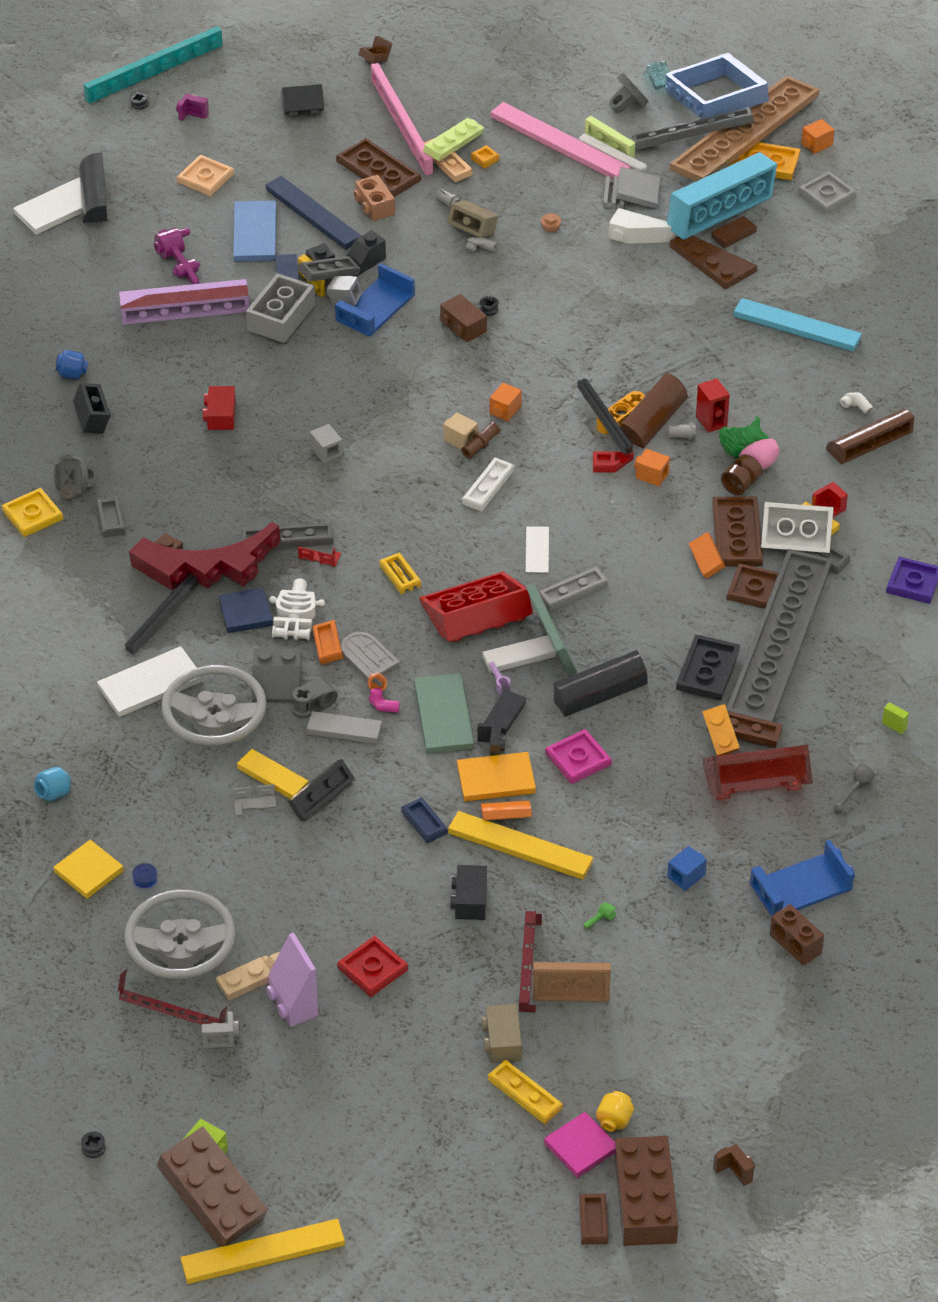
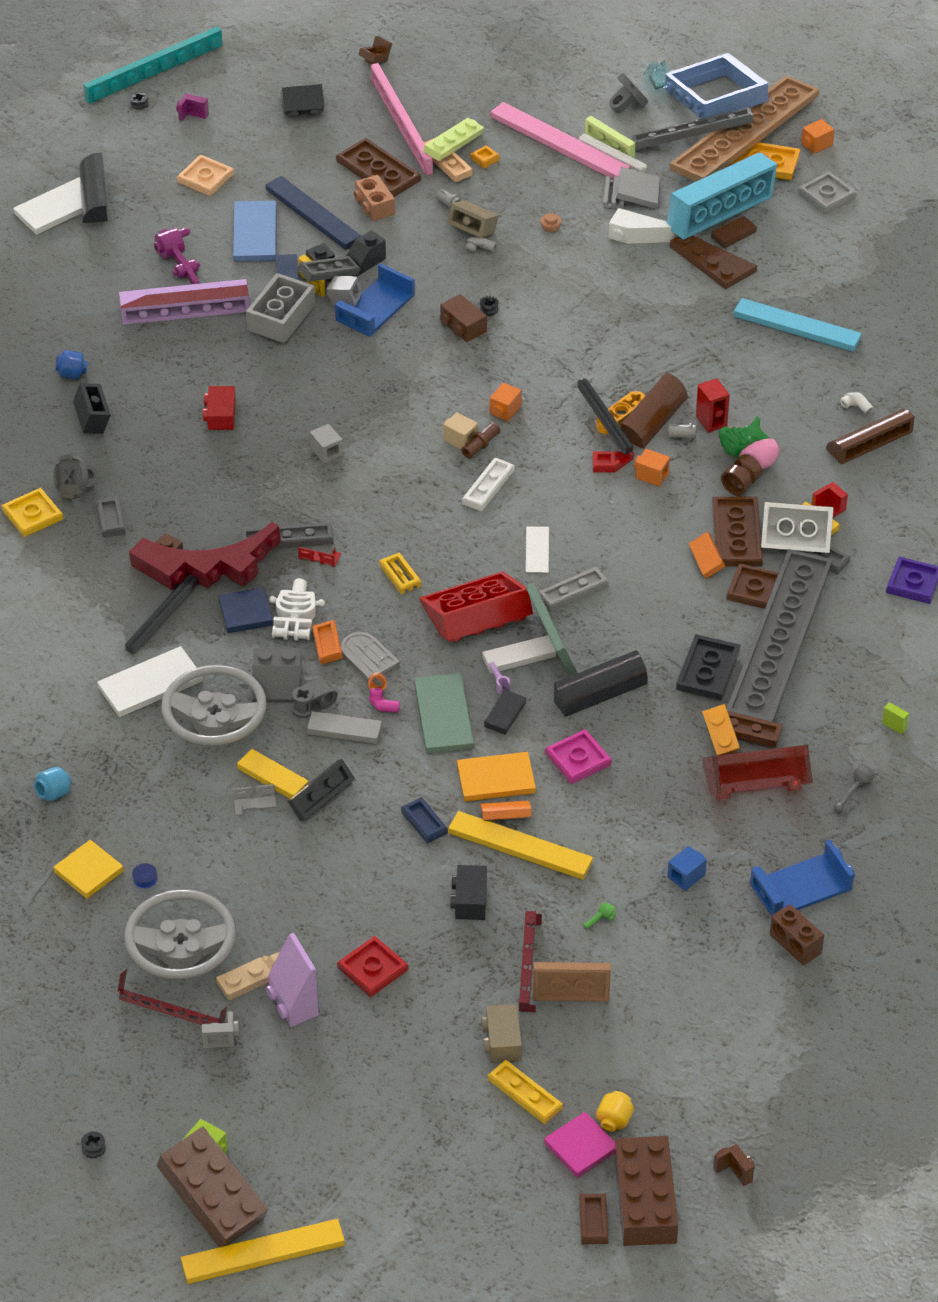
(491, 733): black bracket -> none

